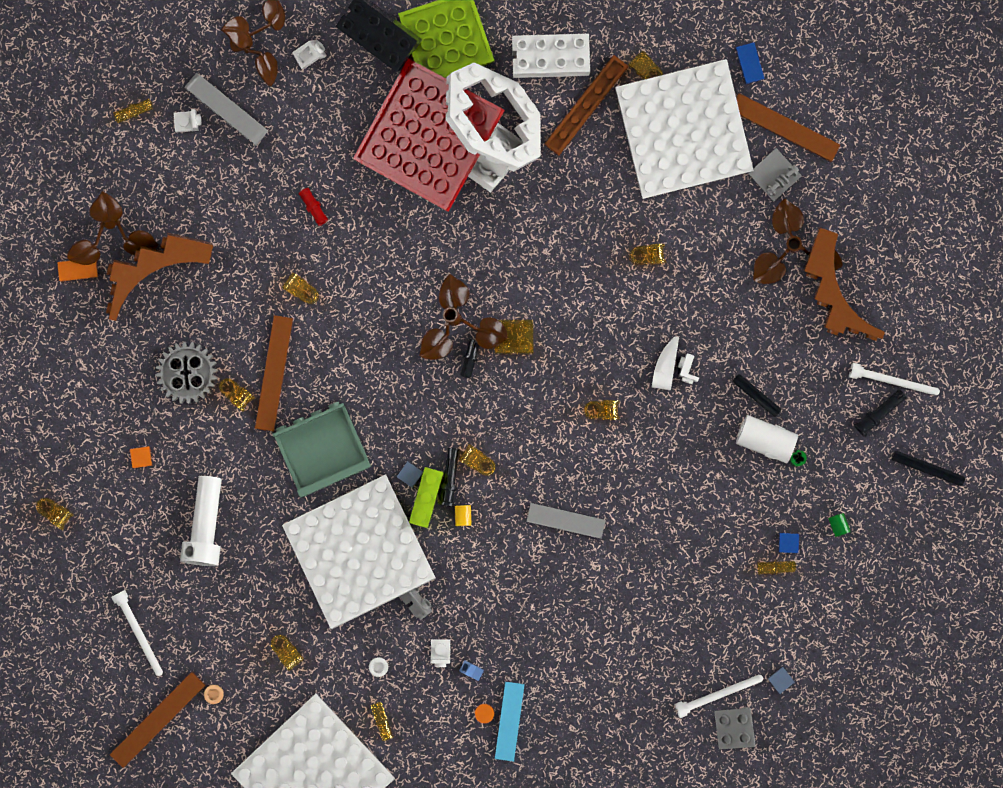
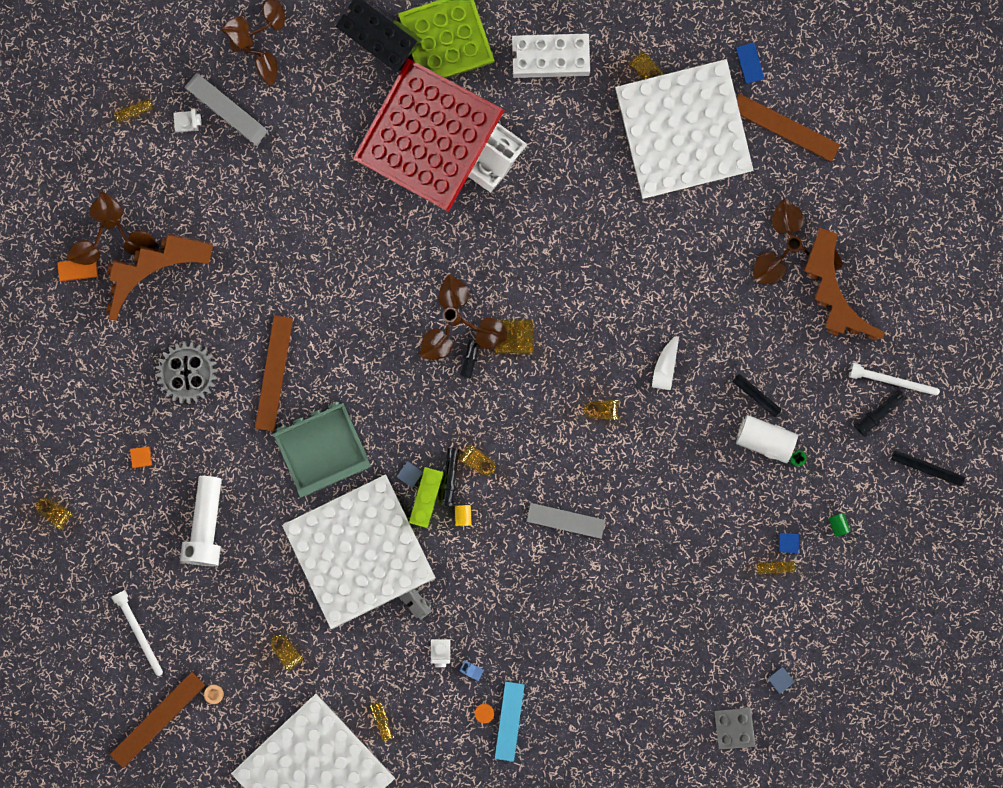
(236, 394): clear yellow piece -> none
(298, 287): clear yellow piece -> none
(309, 53): white bracket -> none
(313, 206): red pin -> none
(378, 667): white tile -> none
(495, 84): white plate -> none
(586, 105): dark orange tile -> none
(649, 254): clear yellow piece -> none
(684, 707): white piece -> none
(685, 365): white bracket -> none
(775, 174): light grey hinge -> none

